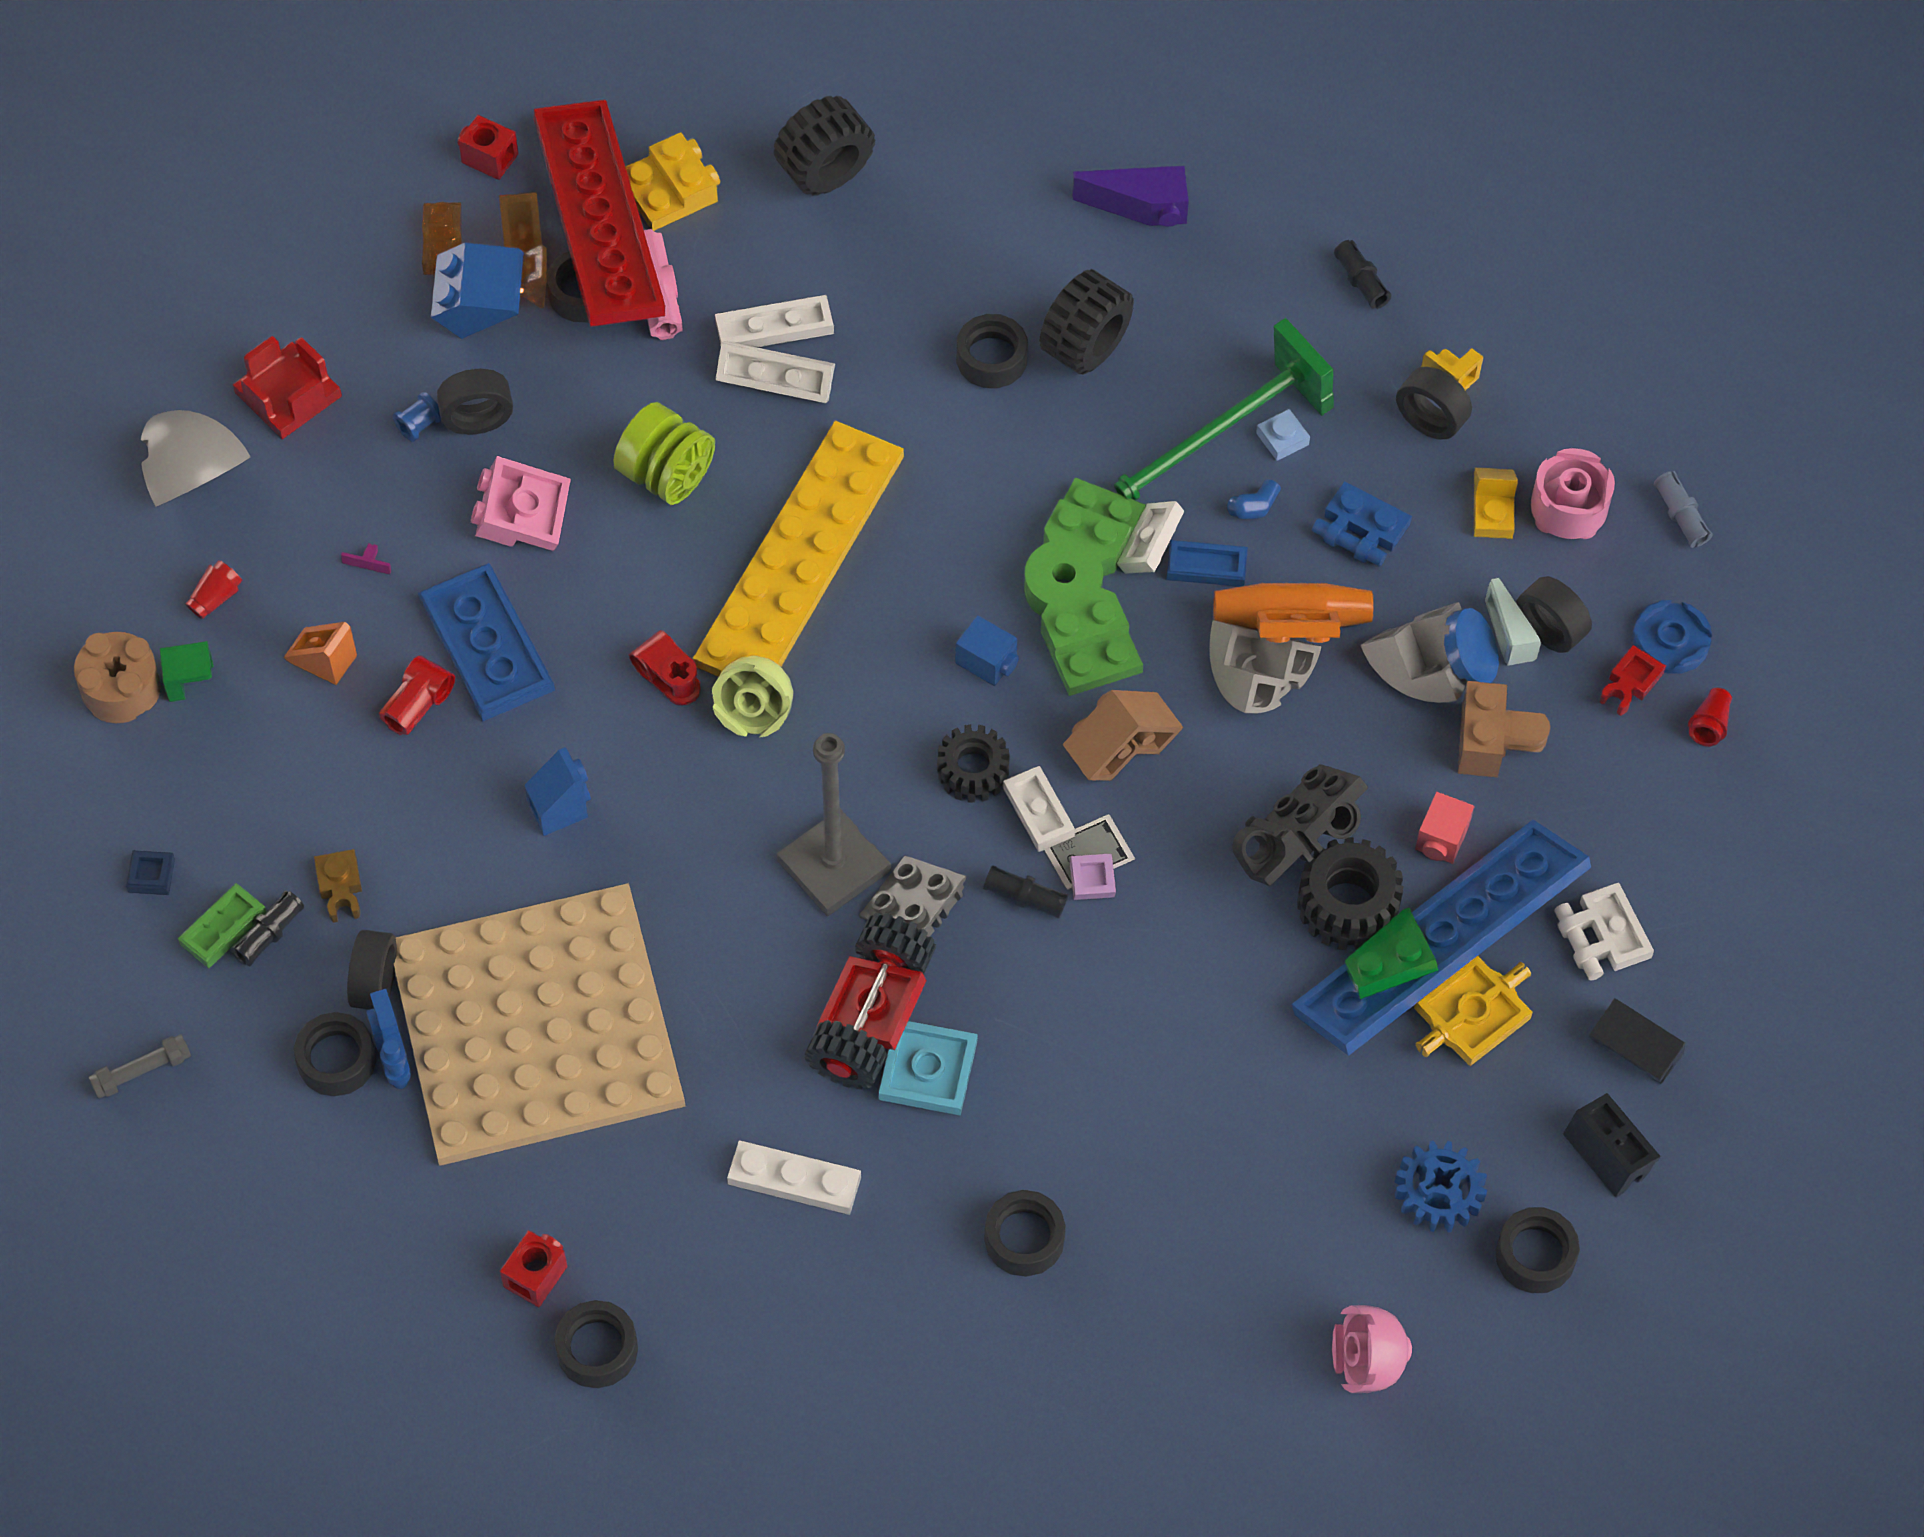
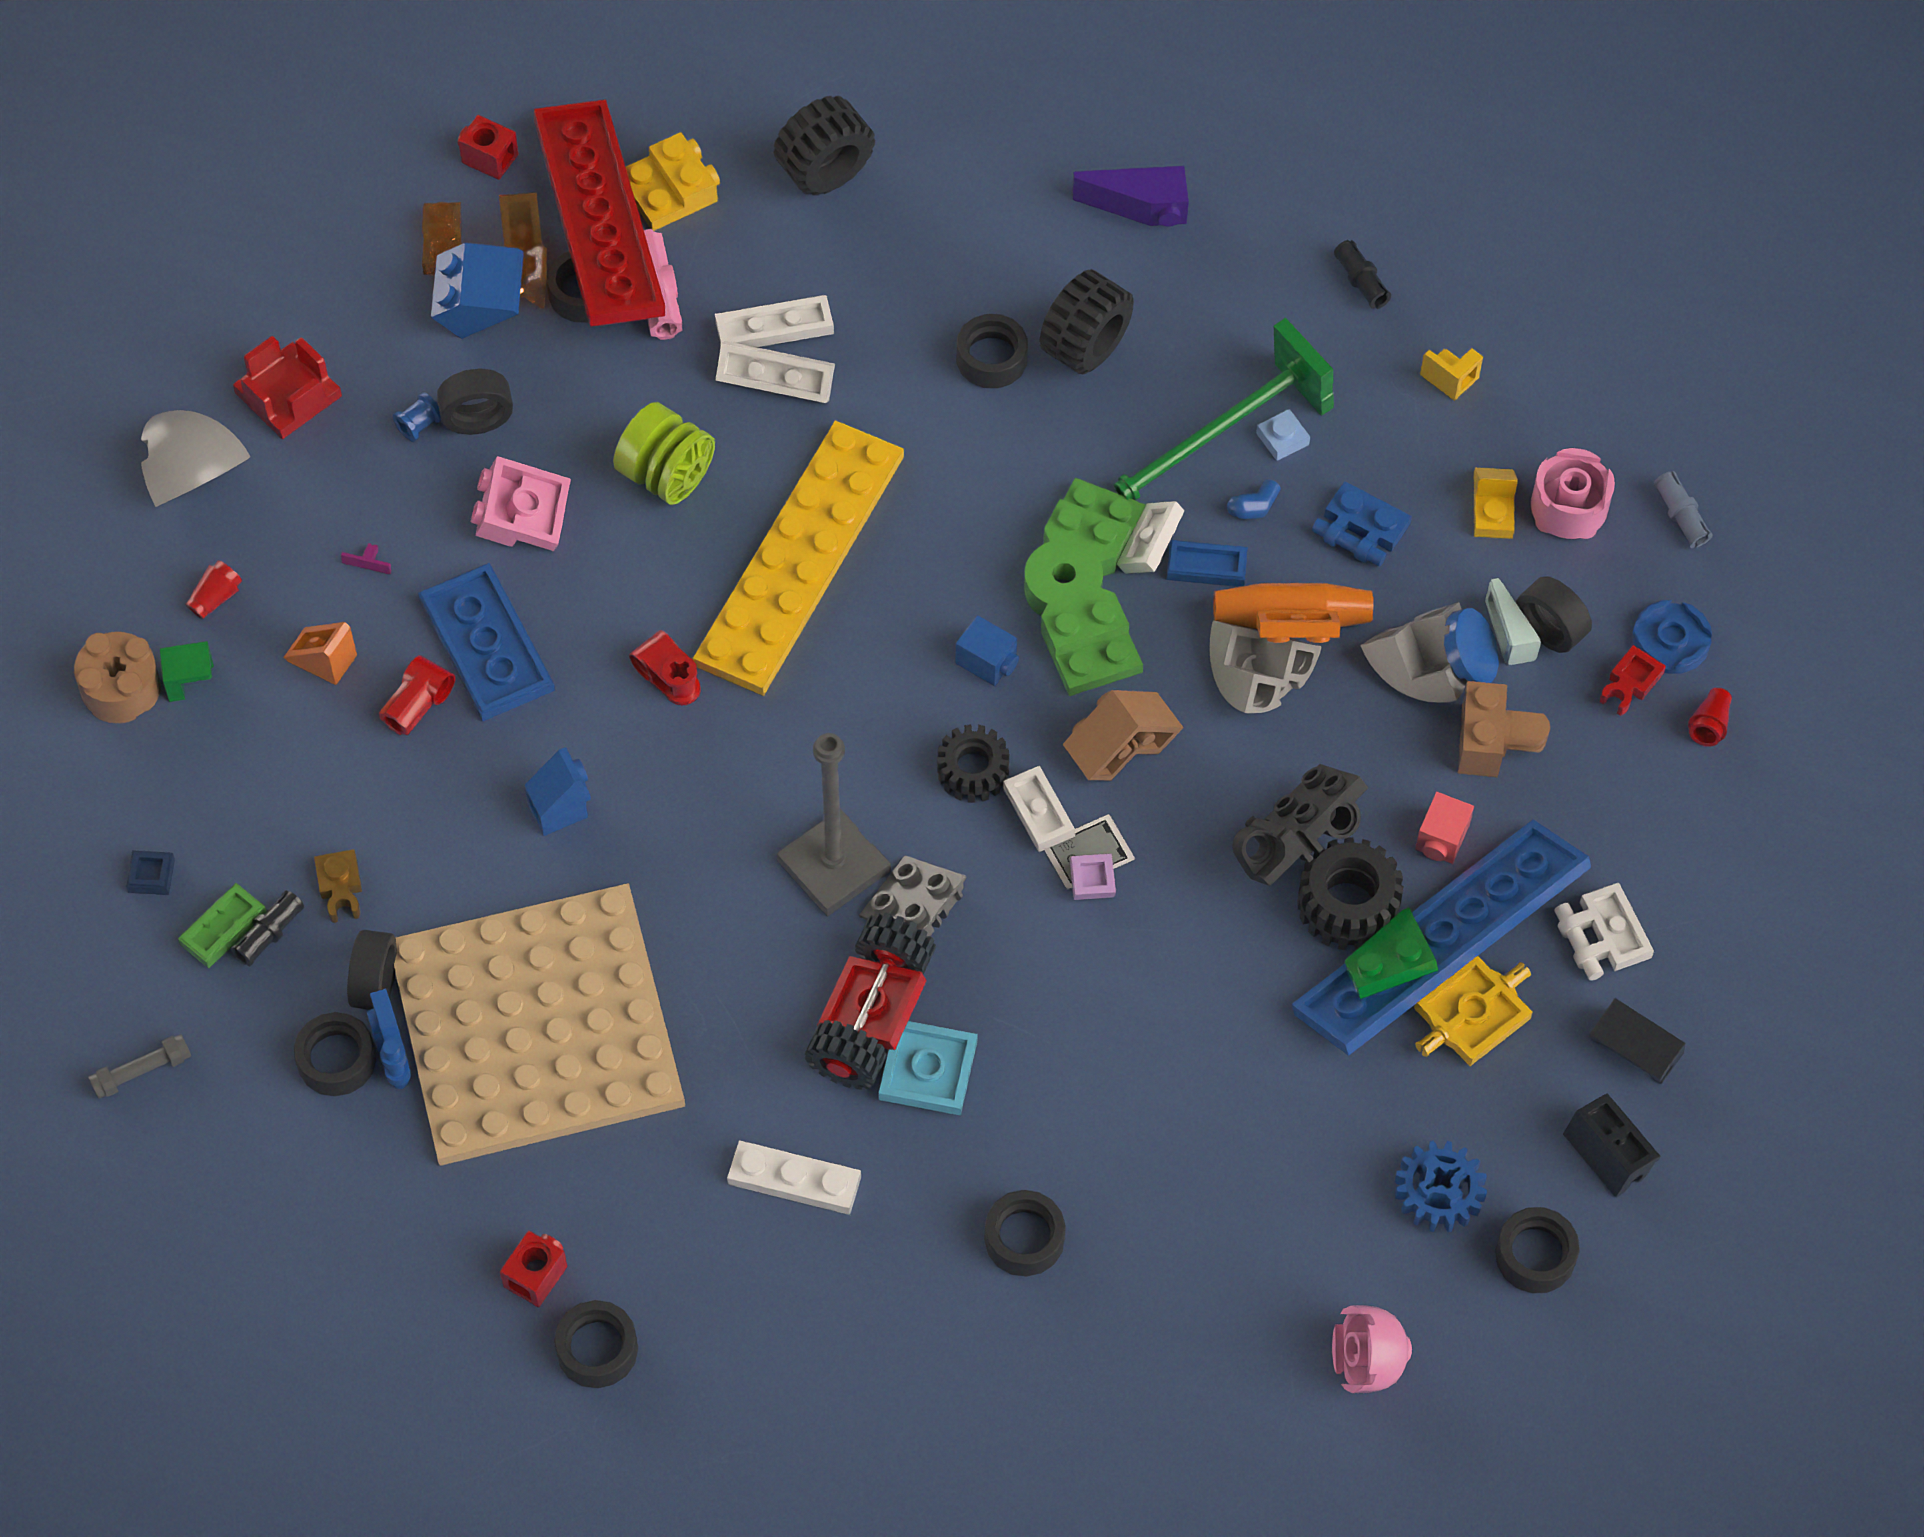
(752, 696): yellowish green cylinder -> none
(1025, 891): black pin -> none
(1423, 414): black tyre -> none

